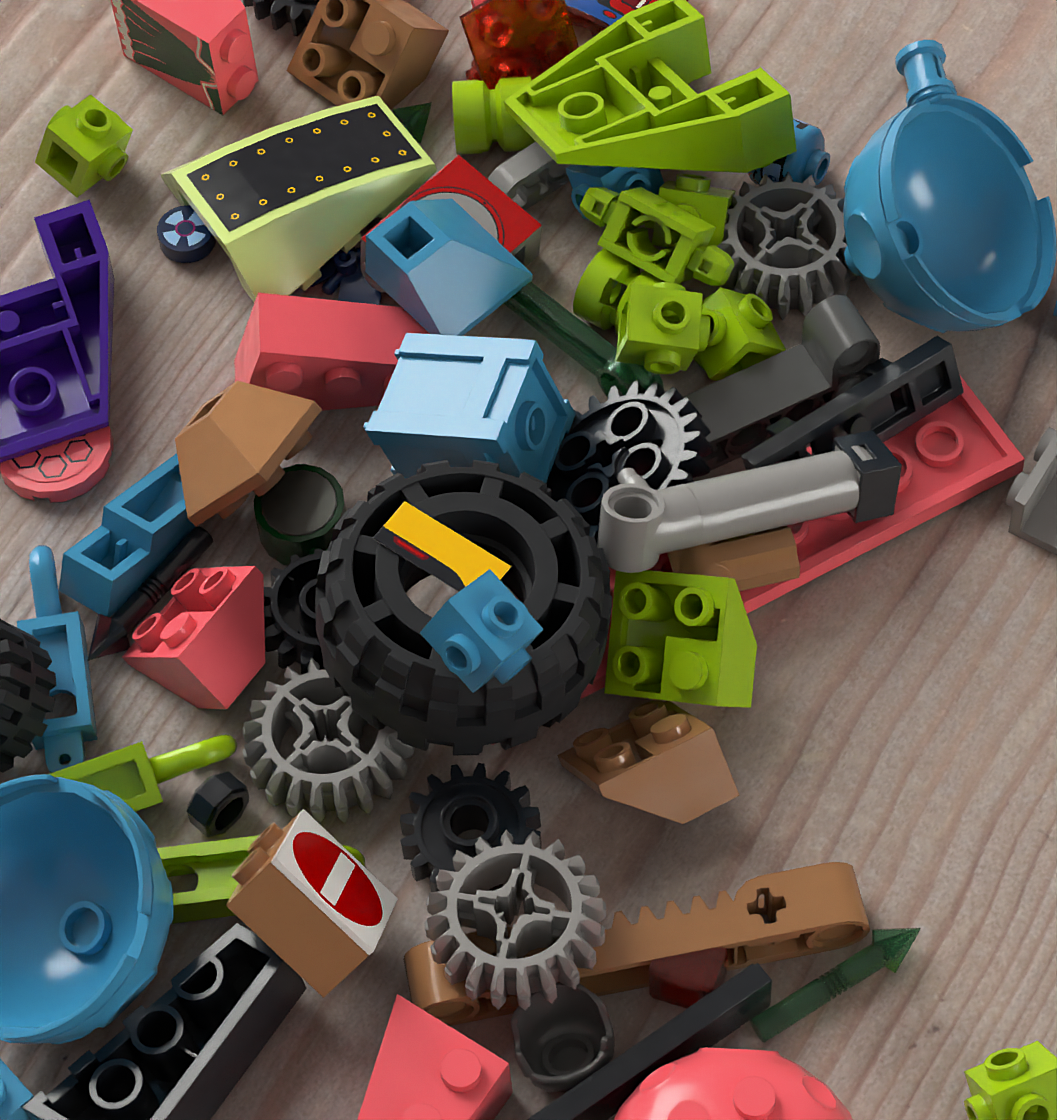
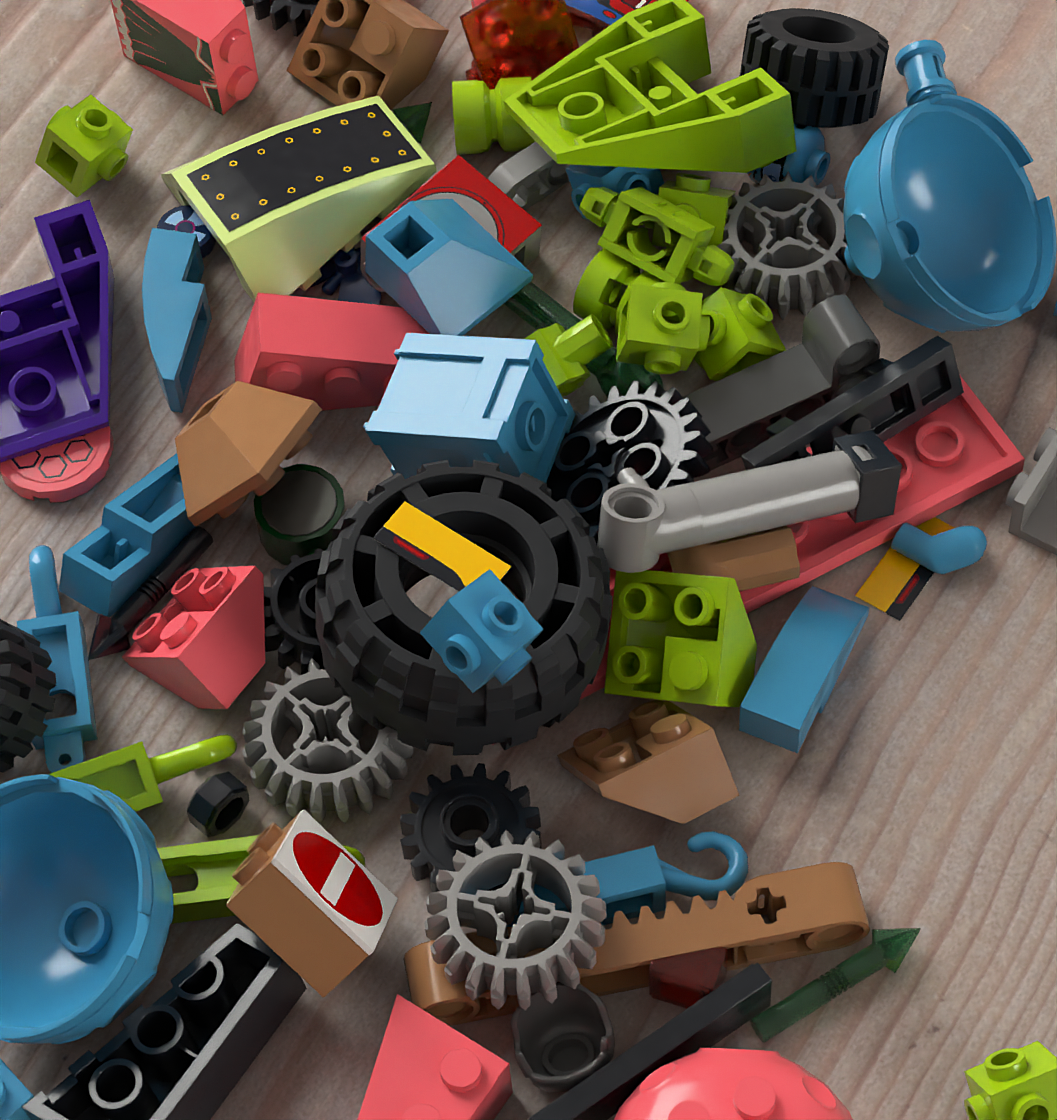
(175, 310): none -> dark azure slope
(571, 350): none -> lime axle
(642, 879): none -> dark azure piece
(801, 668): none -> dark azure slope
(823, 61): none -> black tyre
(898, 579): none -> yellow sticker
(943, 551): none -> dark azure arm

